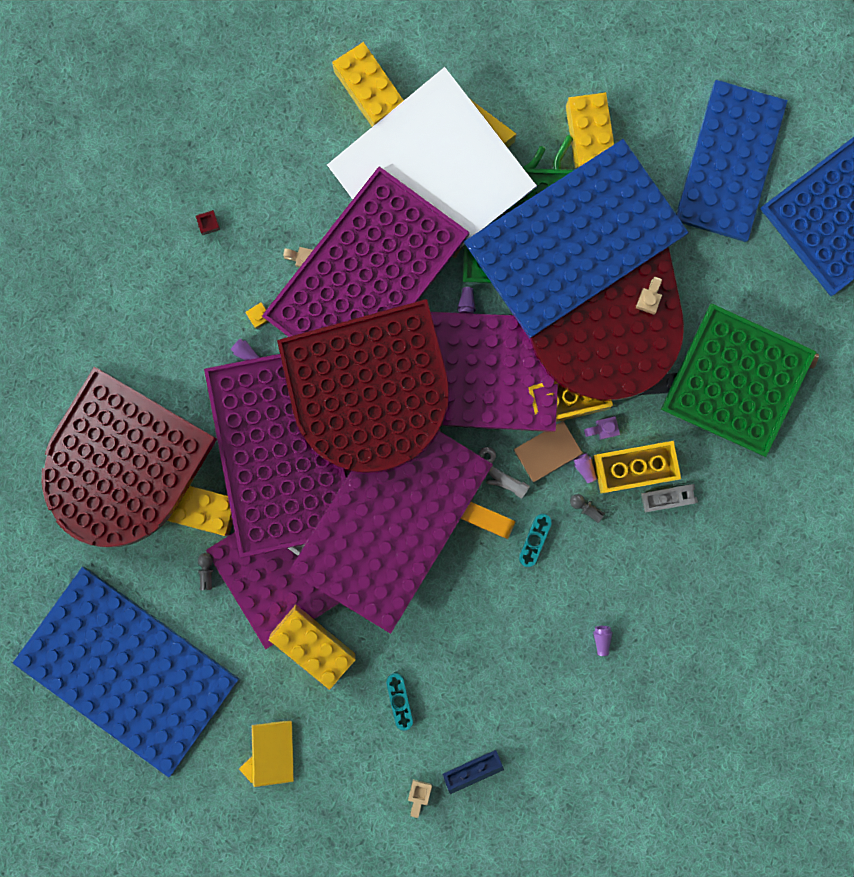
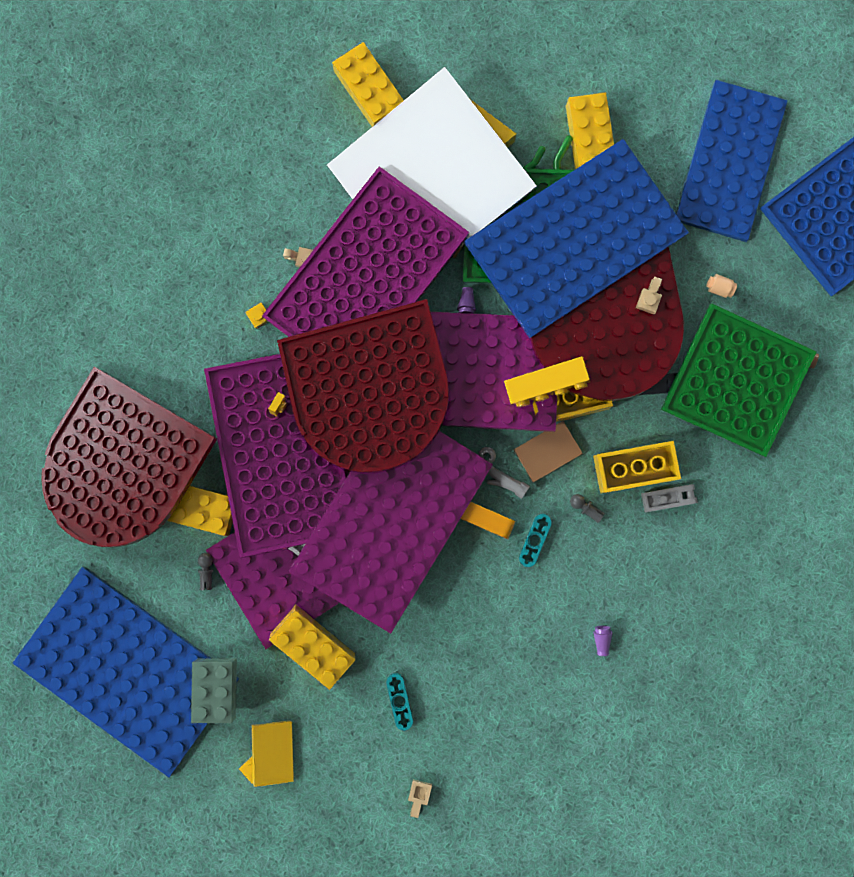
(207, 222): dark red plate -> none
(214, 690): none -> sand green brick
(243, 350): medium lavender cone -> none
(278, 404): none -> yellow plate
(473, 772): dark blue plate -> none
(547, 381): none -> yellow brick
(585, 467): medium lavender cone -> none
(605, 428): medium lavender plate -> none
(721, 286): none -> light nougat brick

